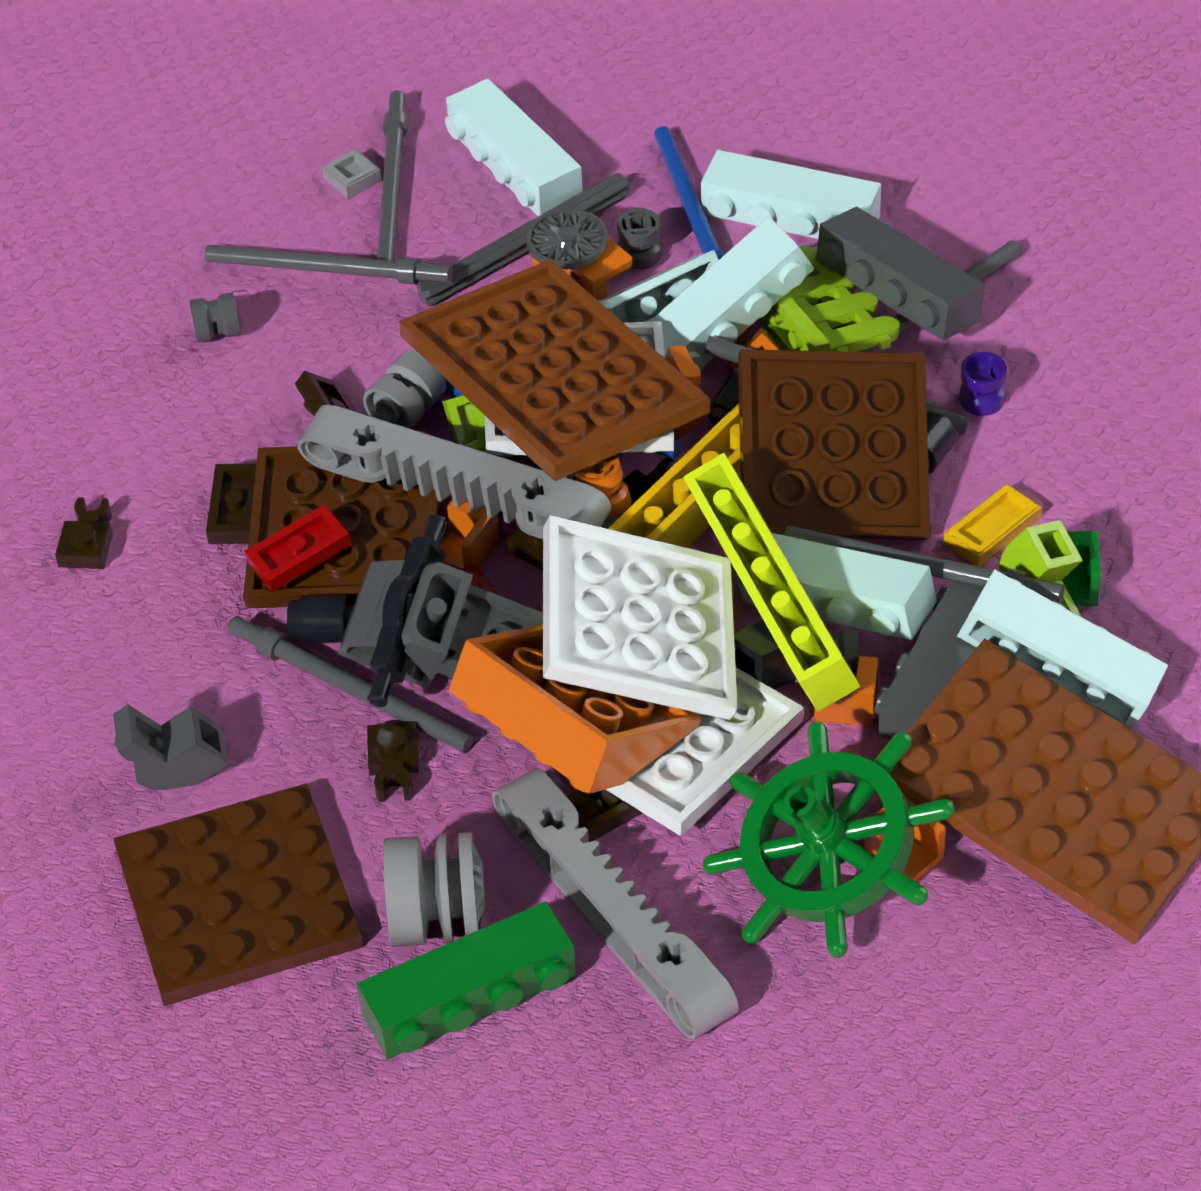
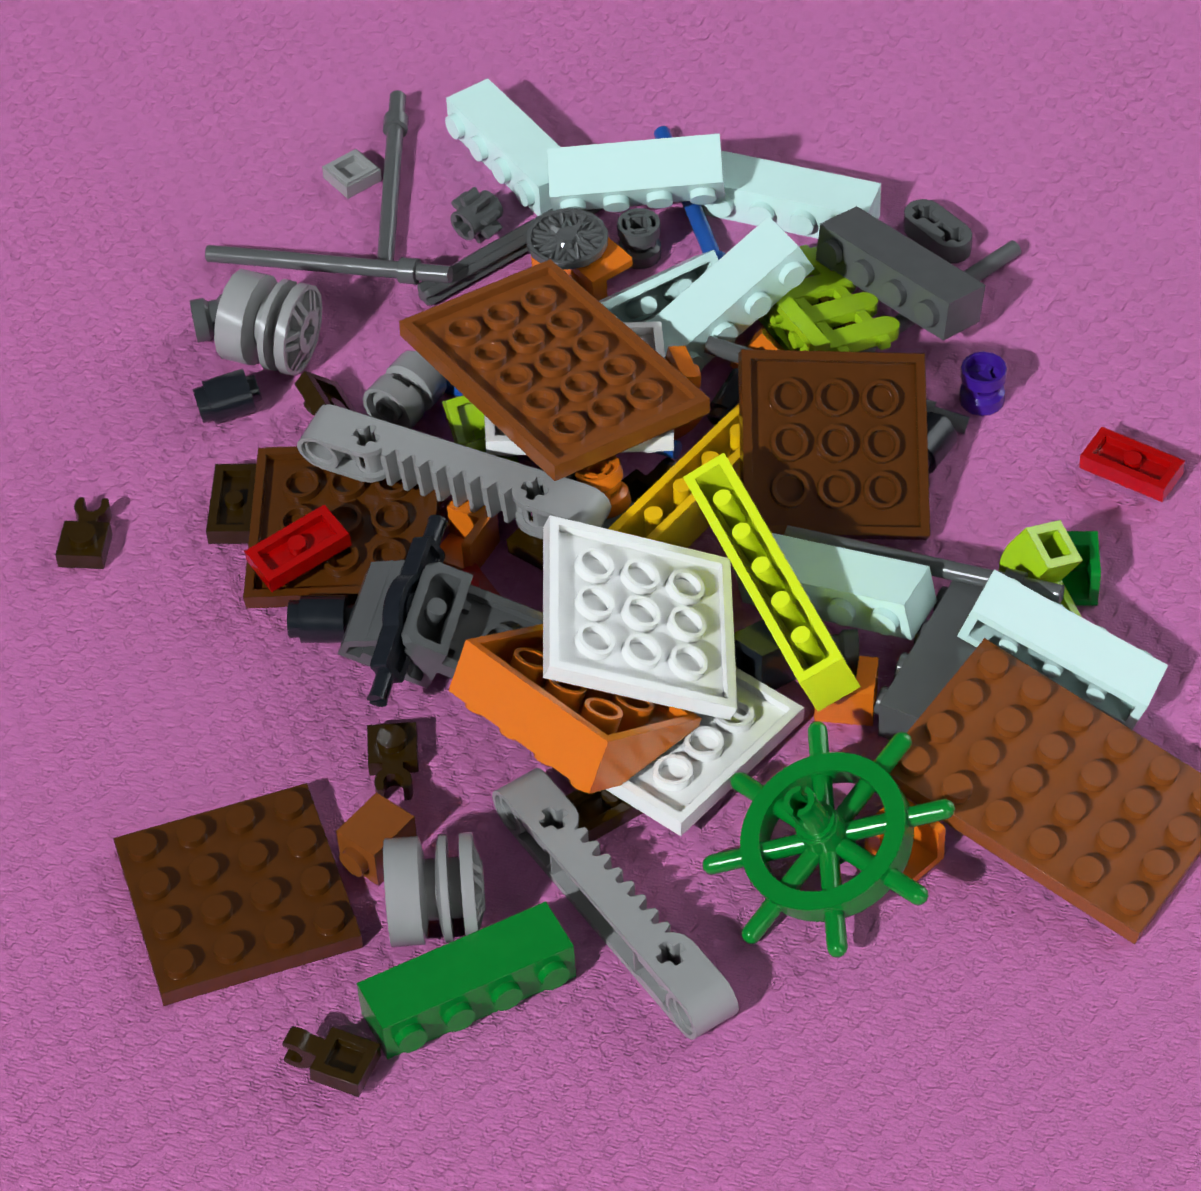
(173, 753): dark grey brick -> none
(227, 396): none -> black brick
(268, 322): none -> light grey wheel
(276, 646): dark grey bar -> none
(338, 1061): none -> dark brown plate
(363, 836): none -> dark orange brick
(476, 215): none -> dark grey gear
(636, 173): none -> light aqua brick
(943, 235): none -> dark grey beam
(992, 525): yellow tile -> none
(1132, 464): none -> red plate

